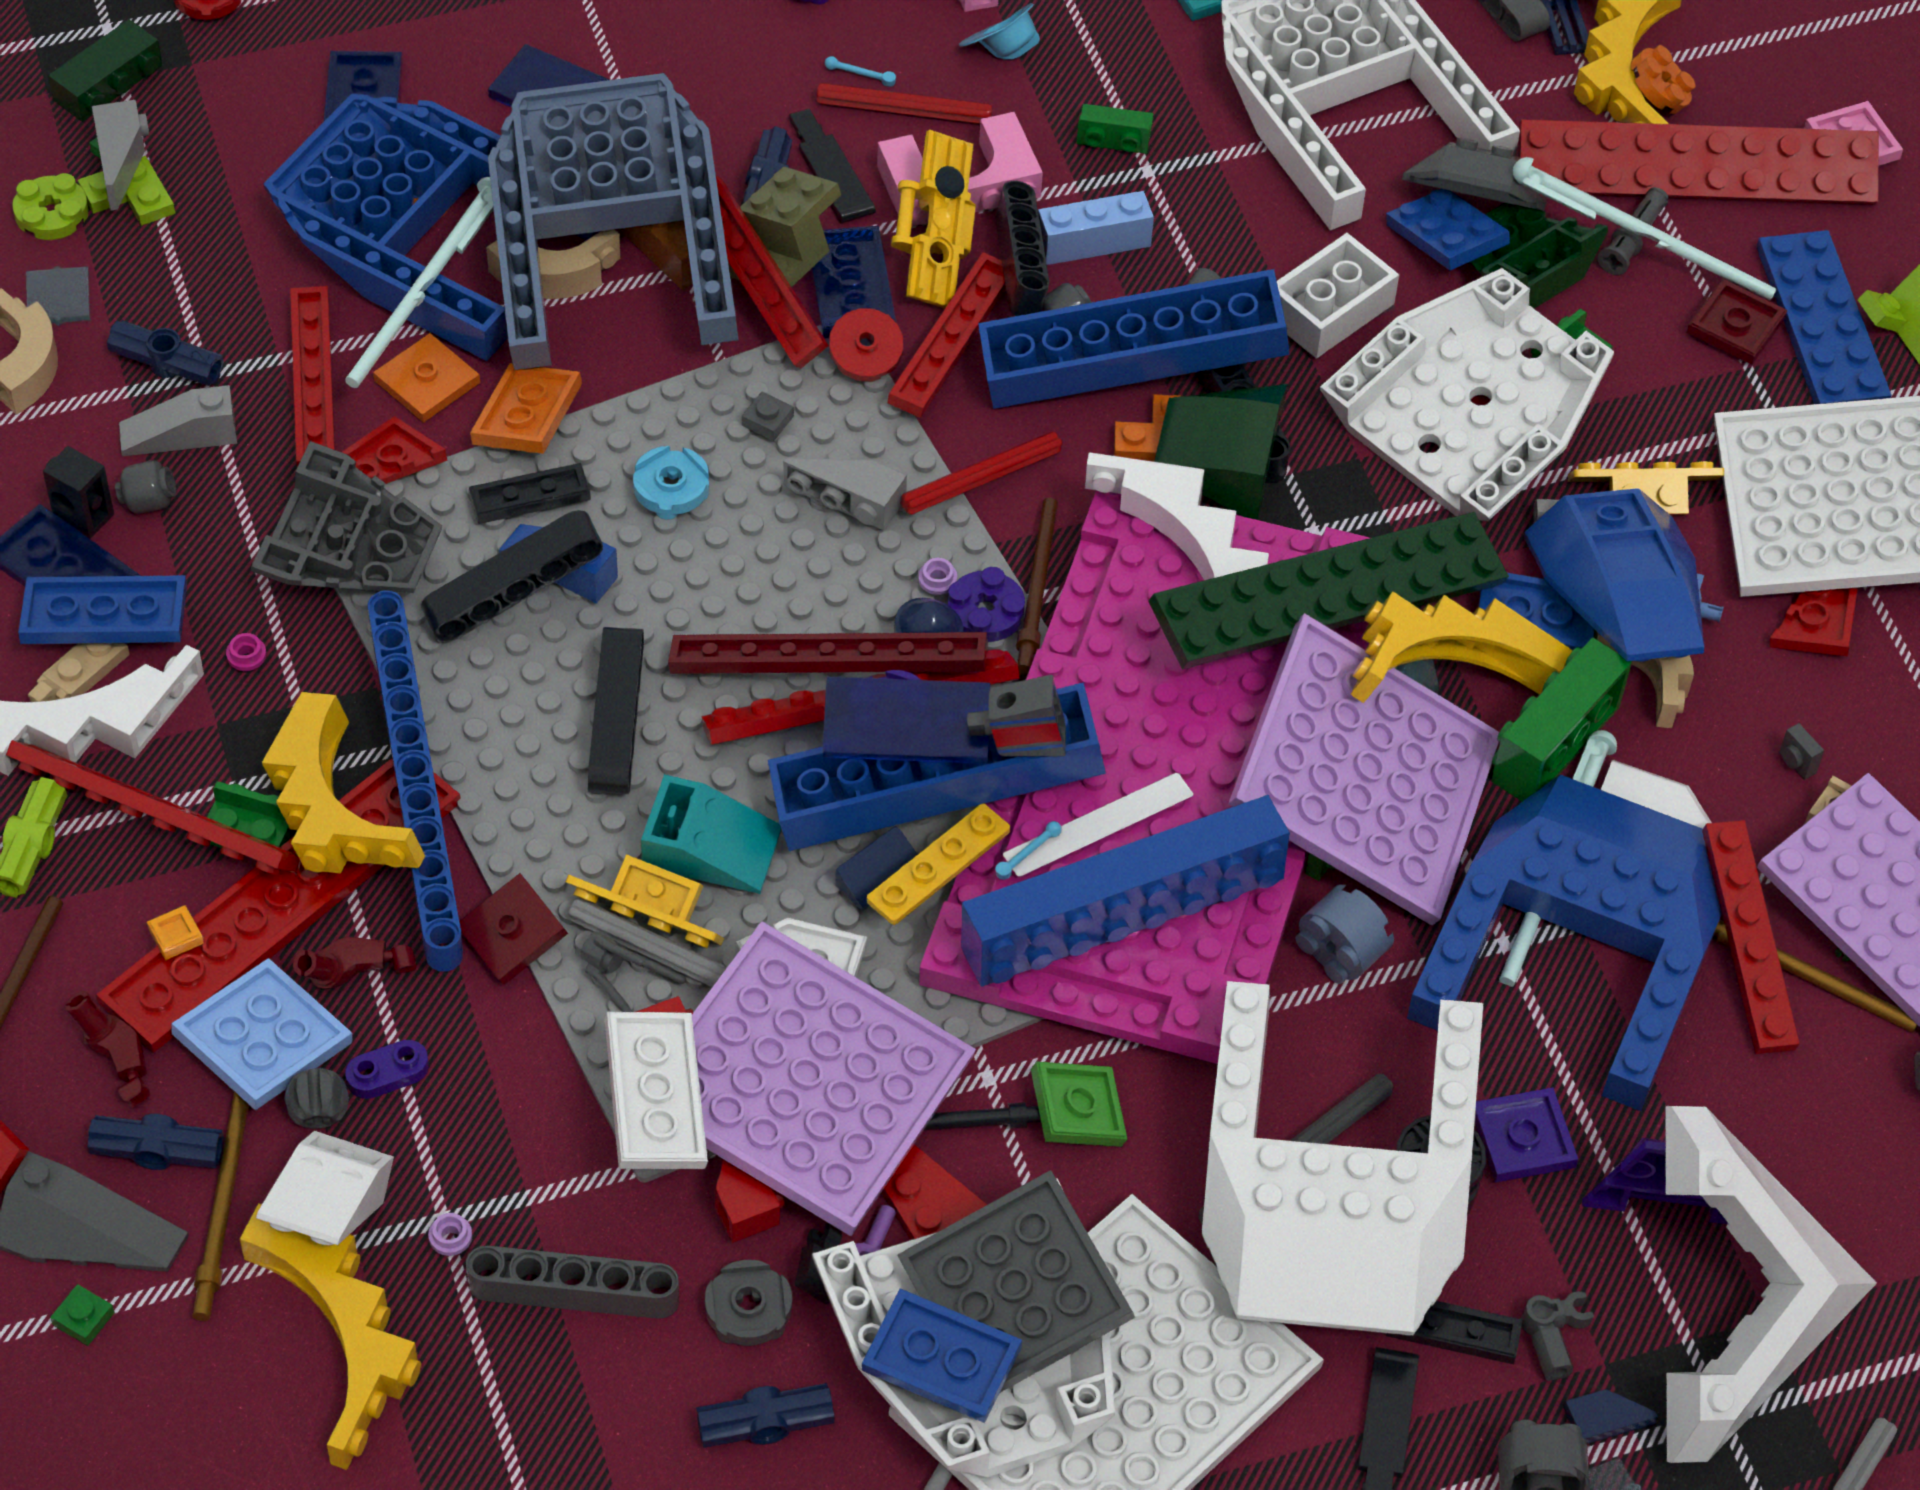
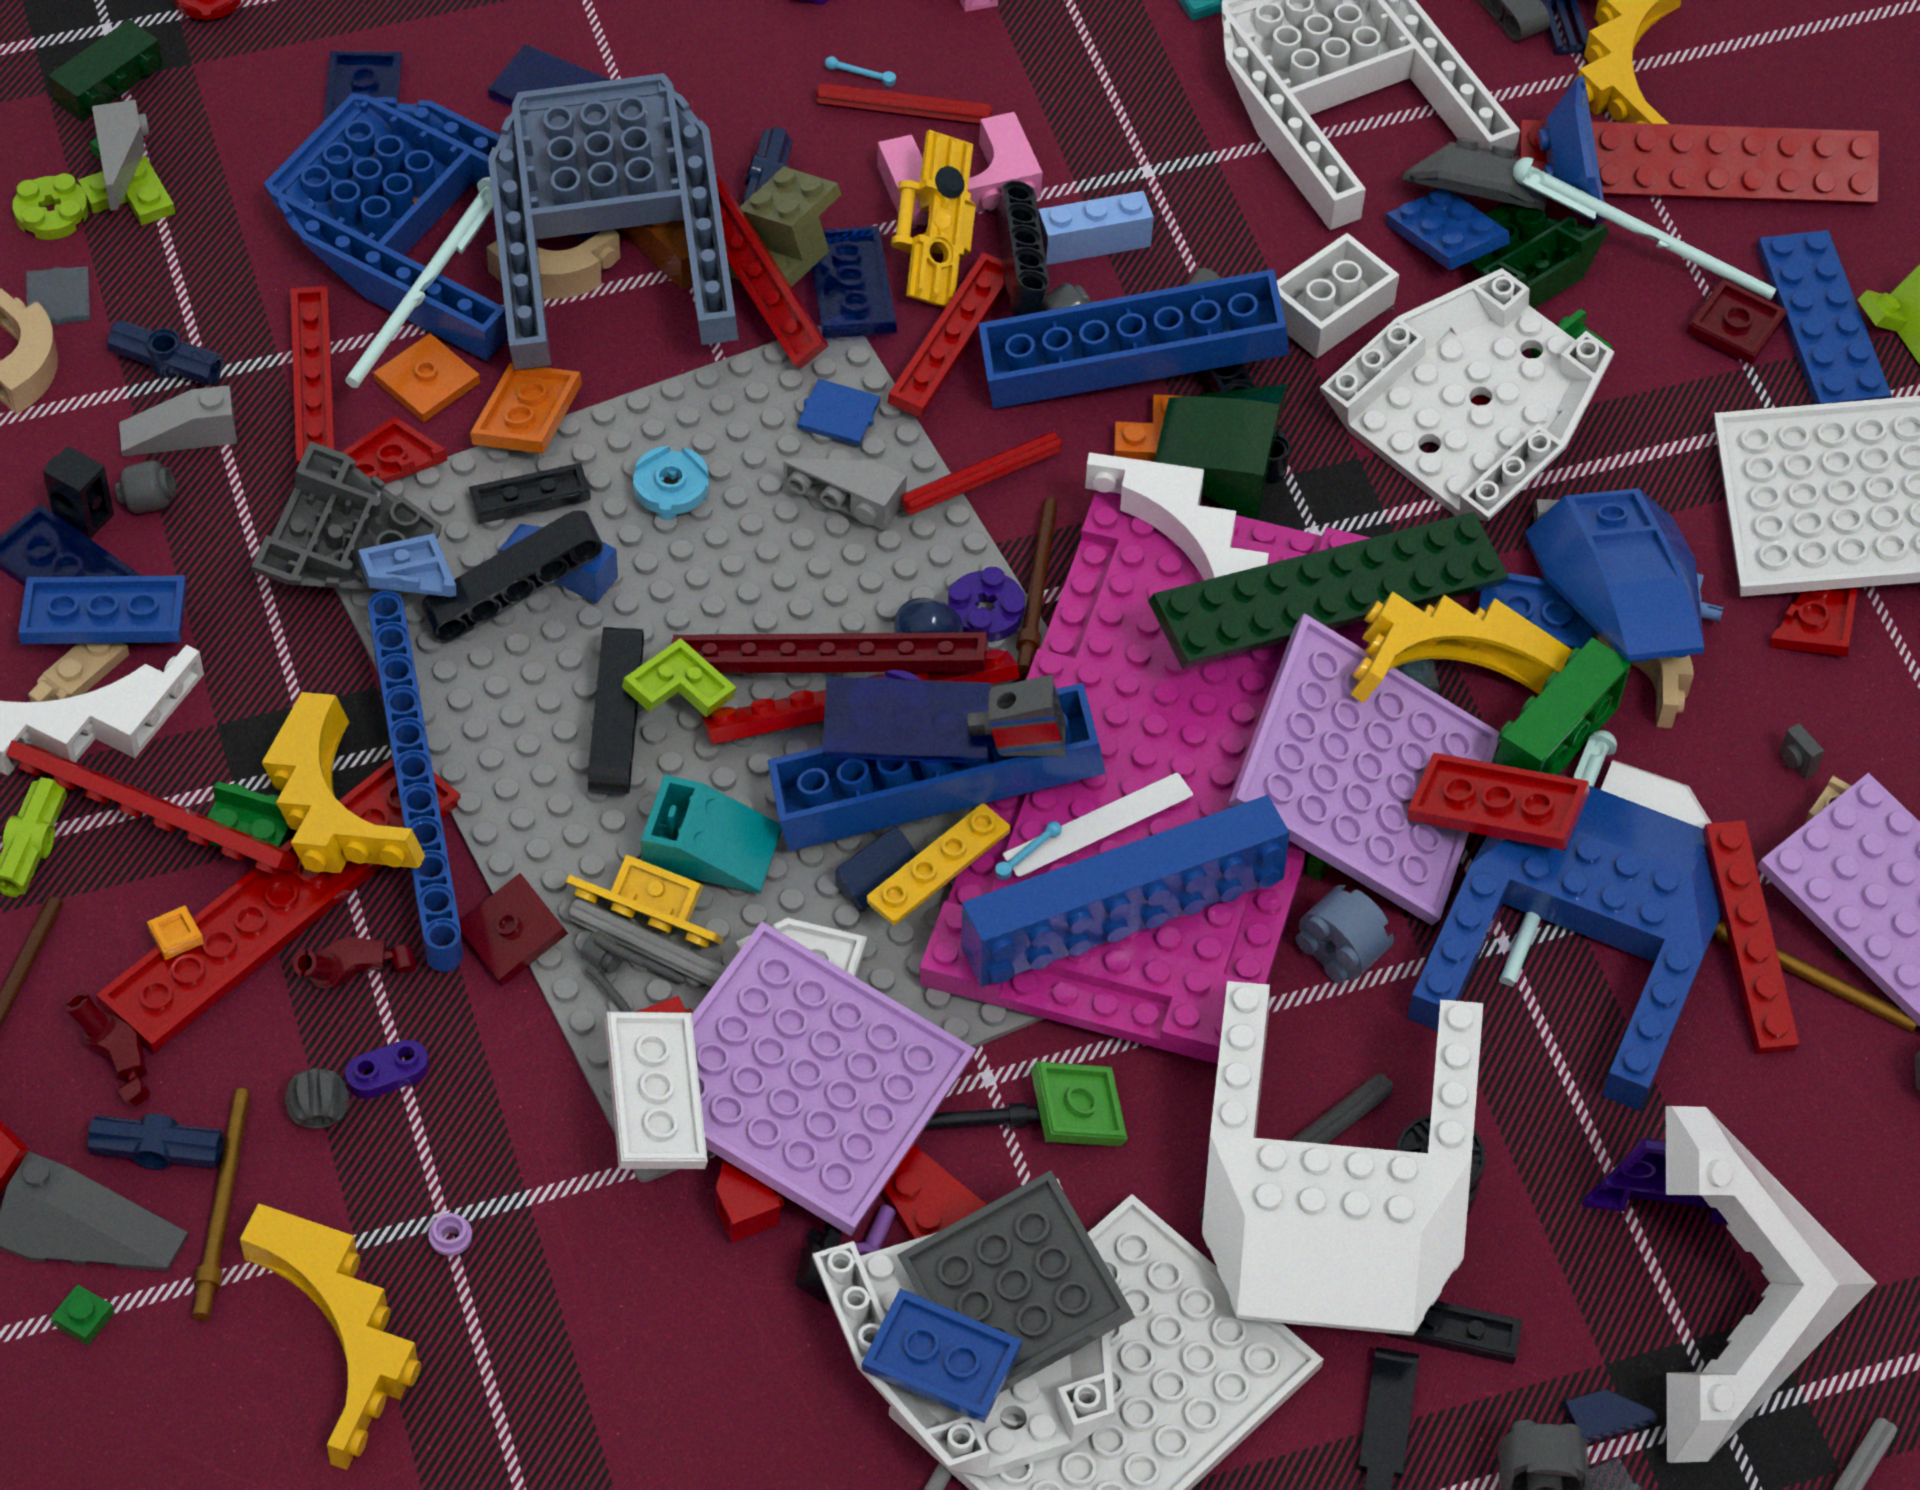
(244, 644): dark pink plate -> none
(261, 1033): light blue plate -> none
(327, 1189): white slope -> none
(408, 566): none -> medium blue wing
(557, 1268): dark grey beam -> none
(683, 672): none -> lime plate
(752, 1326): dark grey plate -> none
(765, 1415): dark blue piece -> none
(767, 416): dark grey plate -> none
(829, 162): black piece -> none
(838, 412): none -> blue piece
(862, 361): red plate -> none
(940, 569): lavender plate -> none
(1010, 37): medium azure piece -> none
(1114, 128): green bracket -> none
(1499, 801): none -> red plate
(1524, 1135): dark purple plate -> none
(1543, 1321): dark grey bar -> none
(1571, 144): none -> blue wedge
(1626, 243): dark grey pin -> none
(1661, 483): yellow bracket -> none
(1662, 79): orange plate -> none
(1863, 118): bright pink plate -> none

